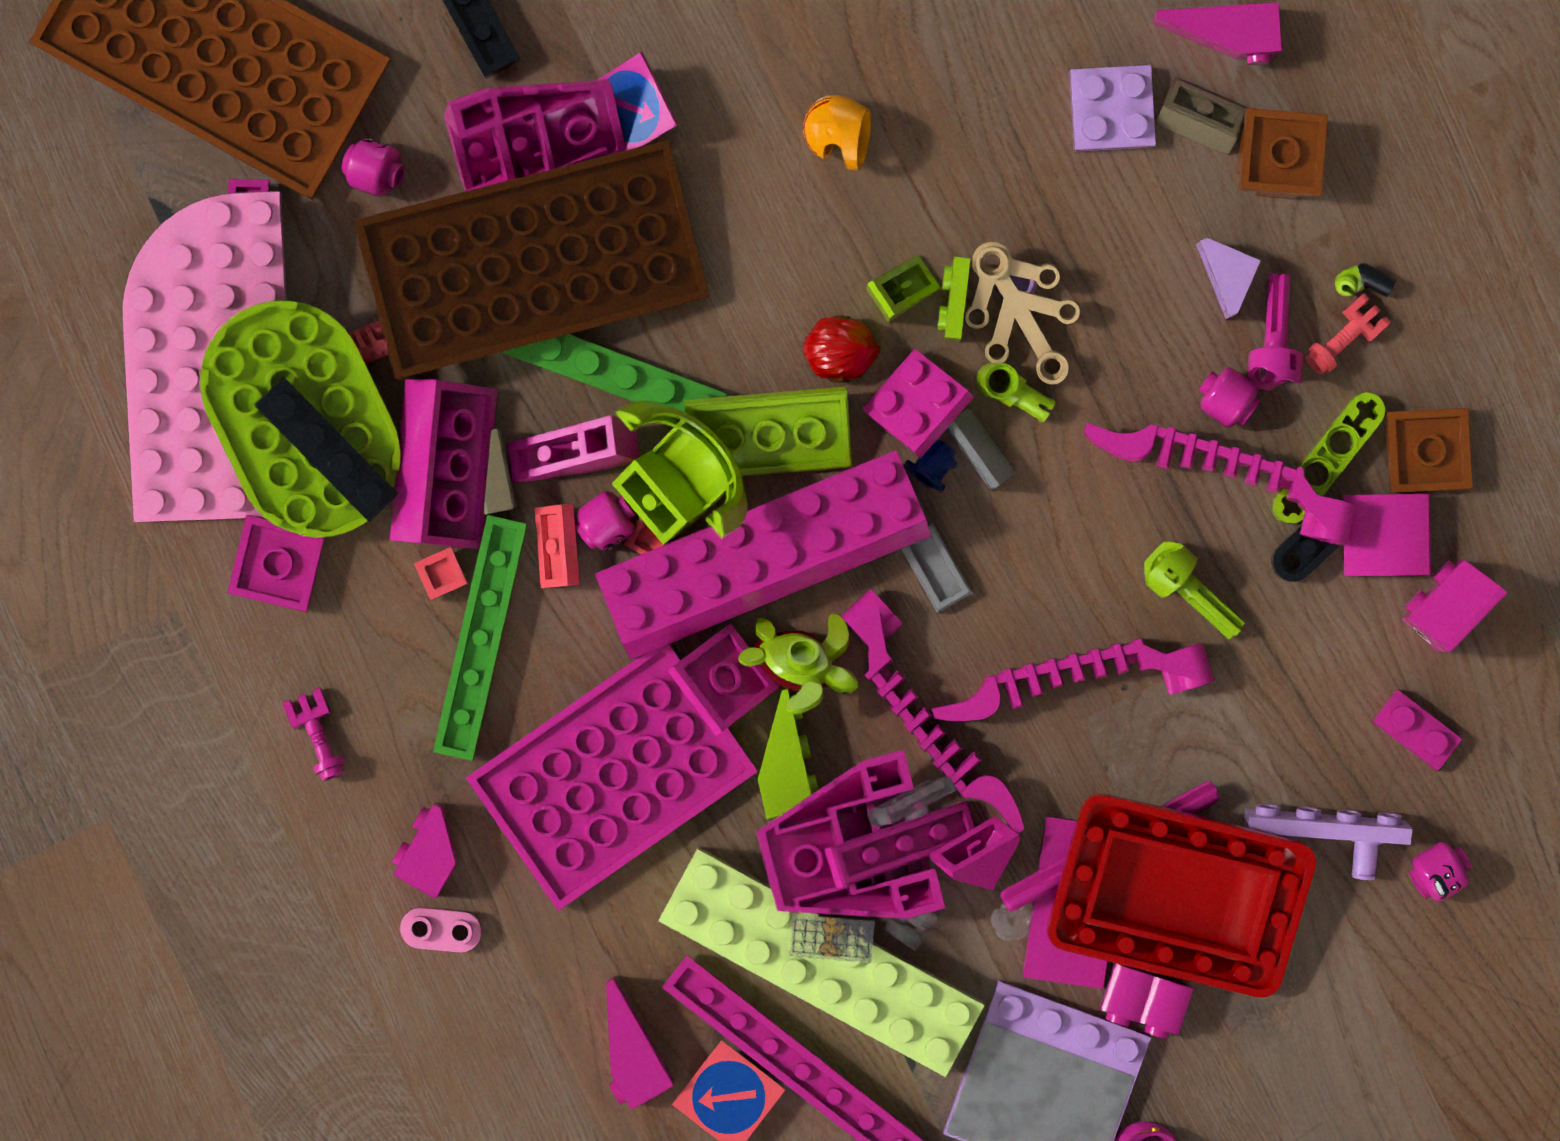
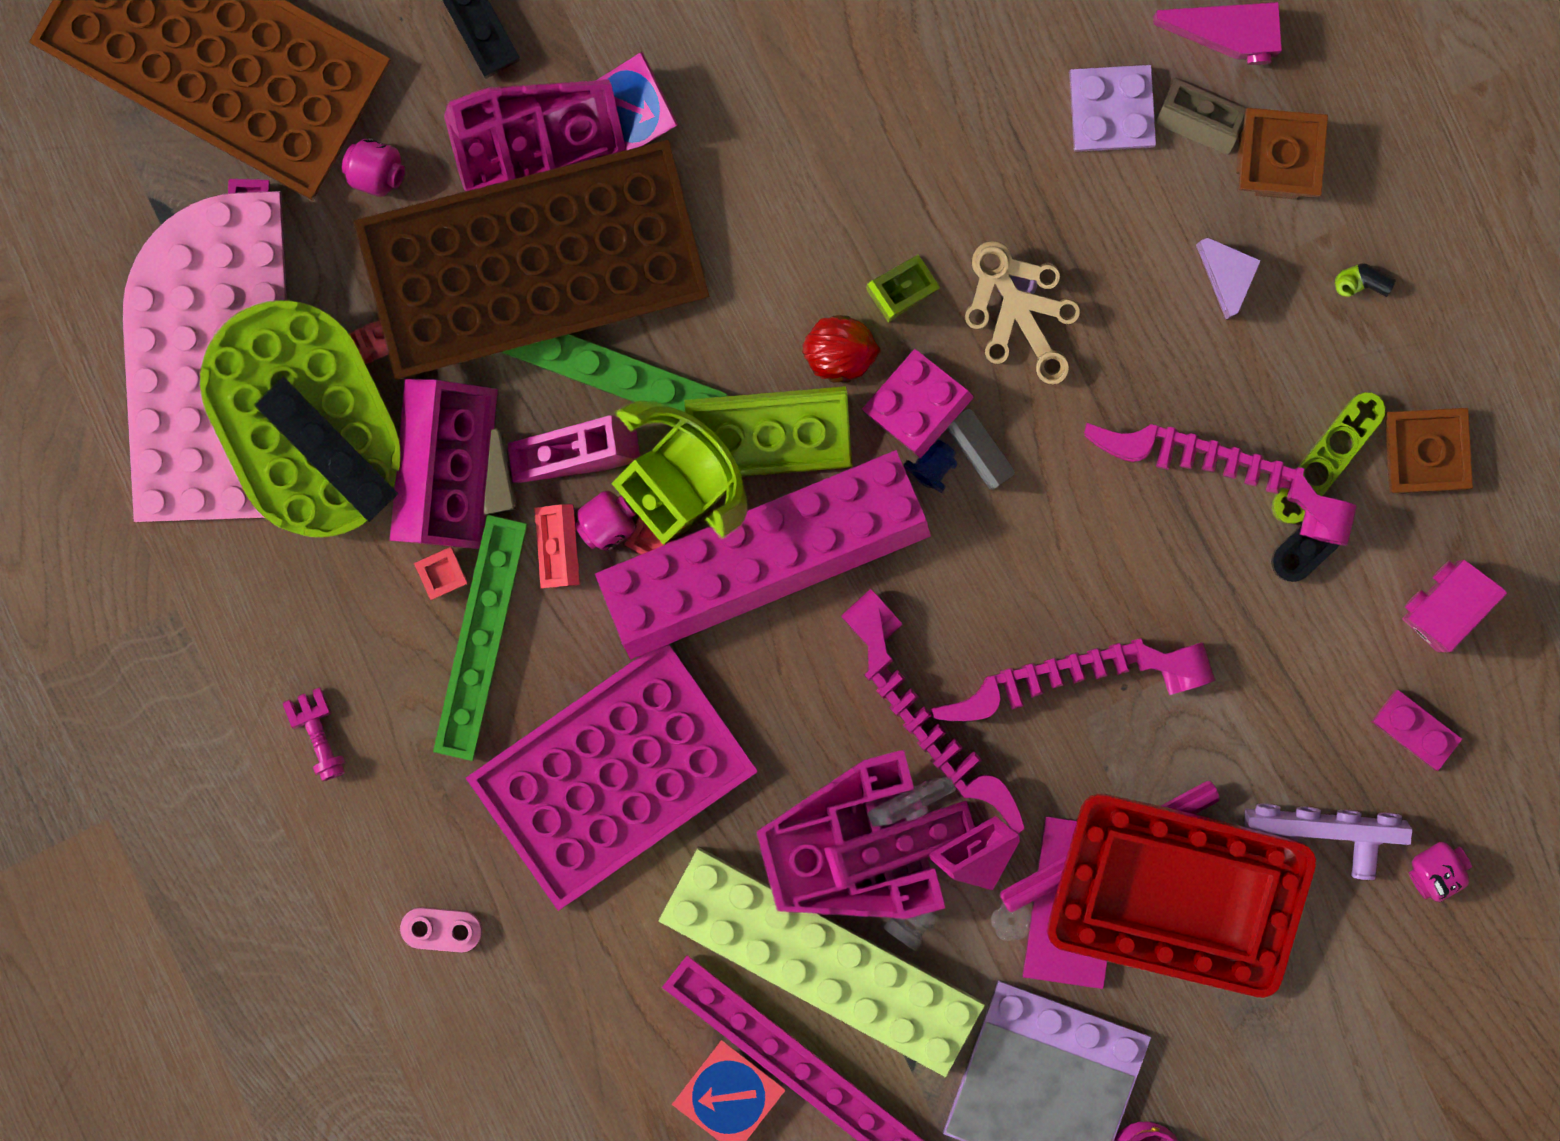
(275, 565): dark pink plate -> none
(430, 856): dark pink slope -> none
(634, 1060): dark pink slope -> none
(719, 683): dark pink plate -> none
(783, 771): lime slope -> none
(802, 661): lime animal -> none
(831, 938): clear tile -> none
(838, 122): light orange helmet -> none
(936, 571): light grey tile -> none
(952, 316): lime plate -> none
(1015, 391): lime pin -> none
(1146, 999): dark pink brick -> none
(1180, 579): lime piece -> none
(1228, 397): dark pink head -> none
(1276, 360): dark pink piece -> none
(1322, 357): coral hinge -> none
(1389, 535): dark pink slope -> none

